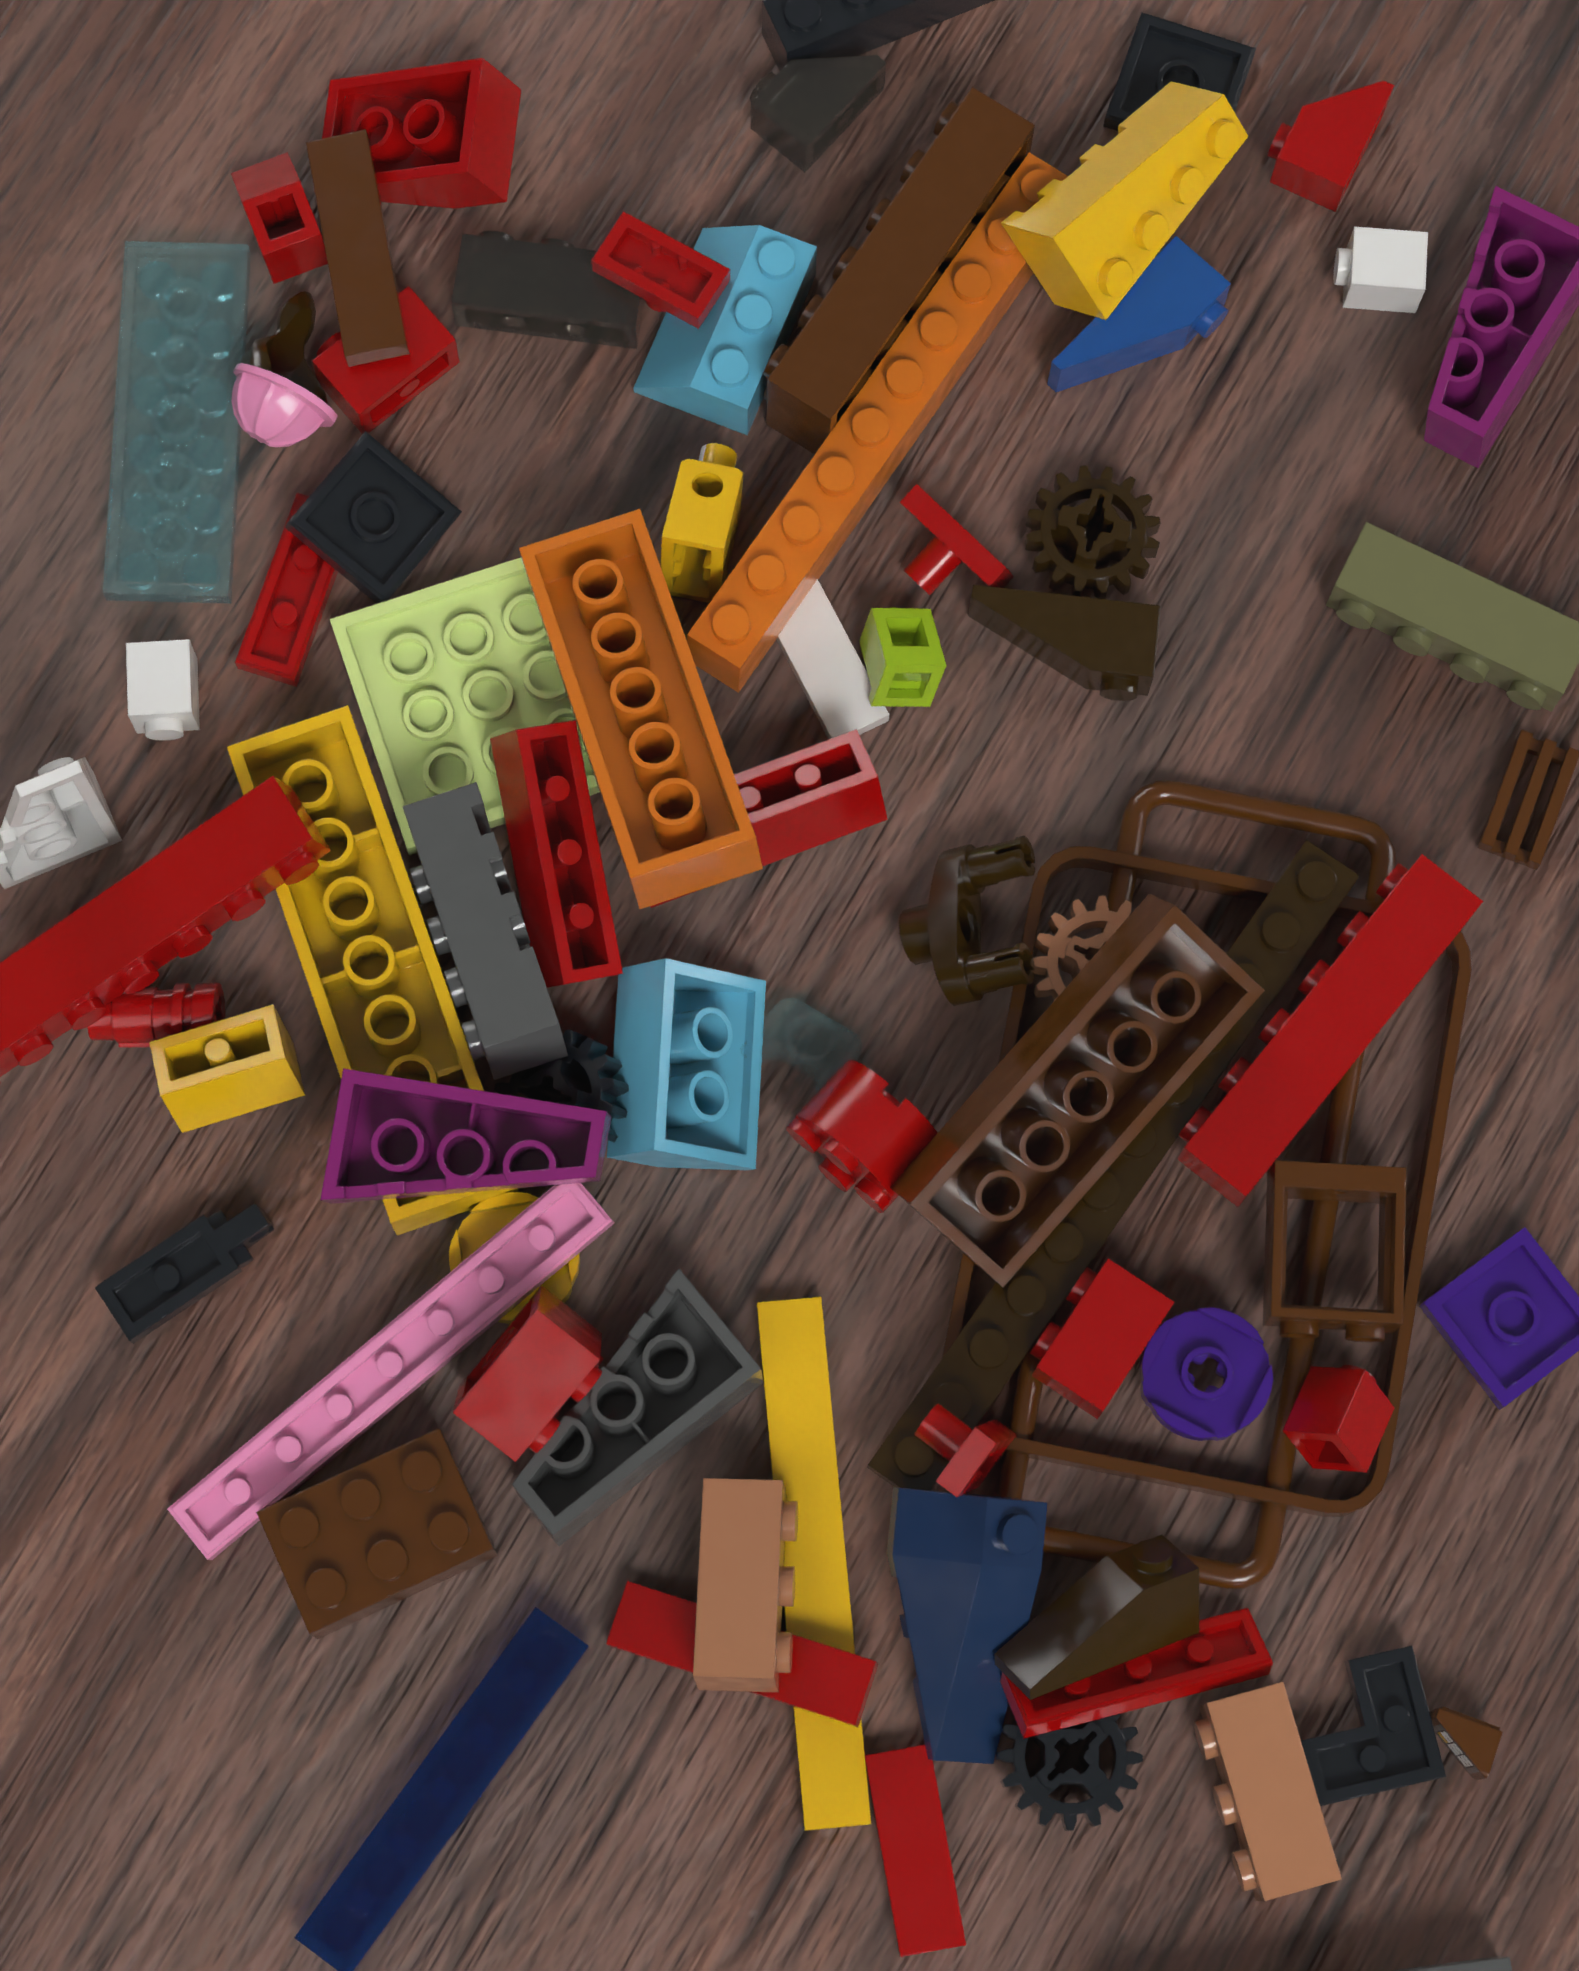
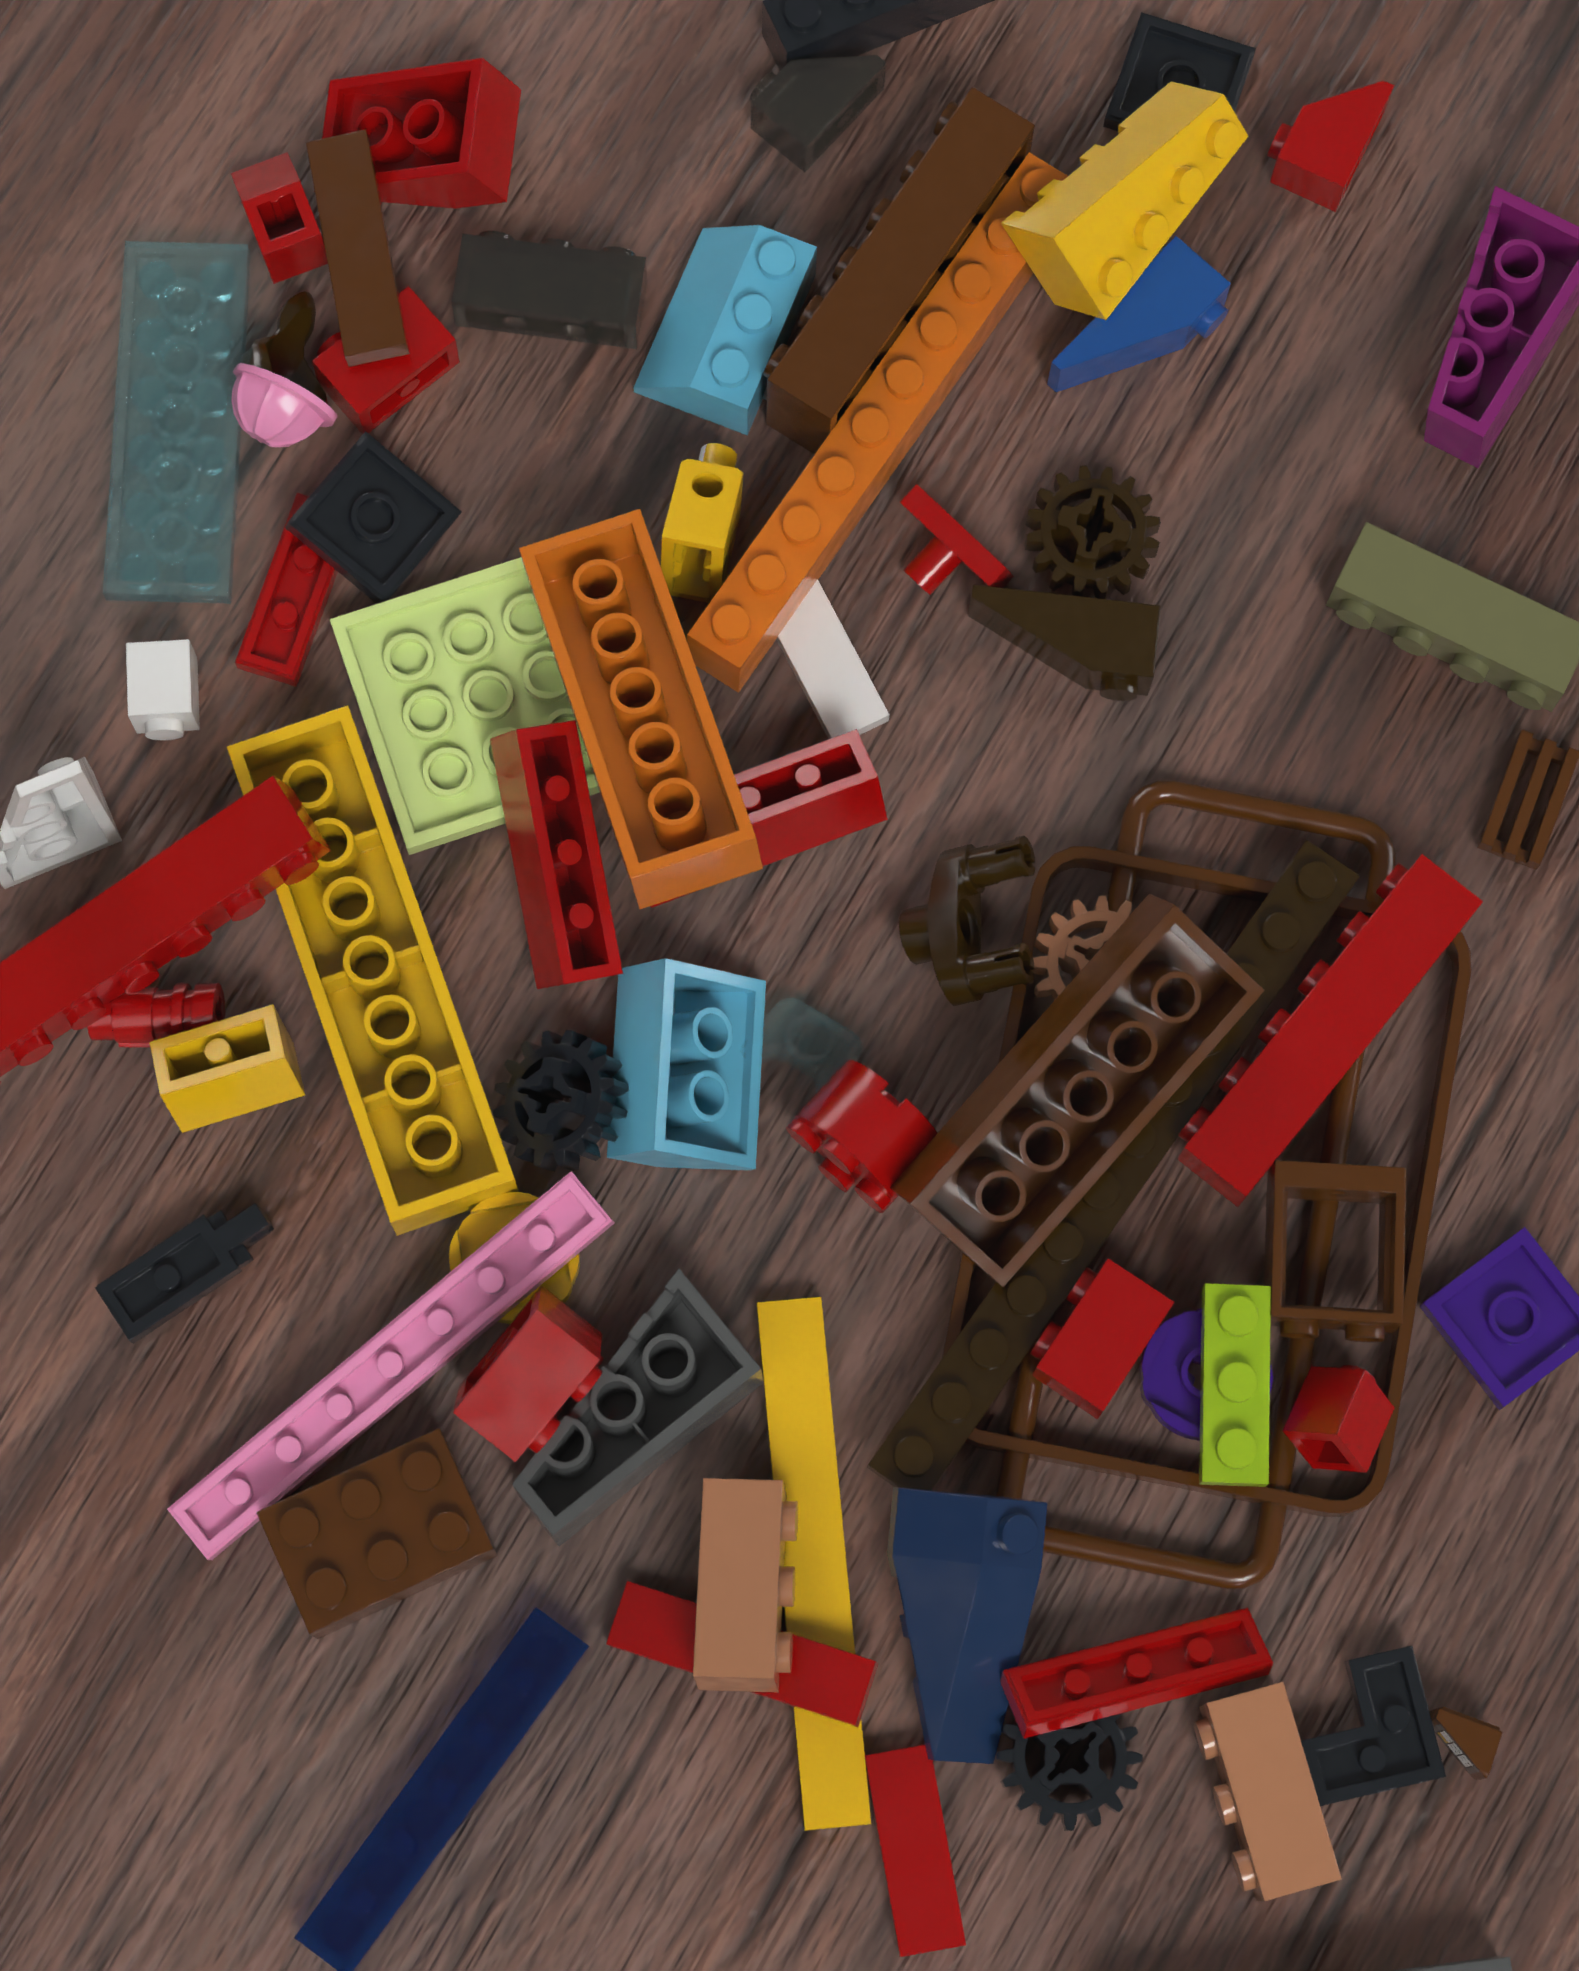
(440, 1139): magenta wedge -> none
(484, 933): dark grey wedge -> none
(660, 270): red tile -> none
(902, 657): lime brick -> none
(968, 1450): red tile -> none
(1108, 1617): dark brown slope -> none
(1235, 1385): none -> lime plate
(1382, 269): white brick -> none

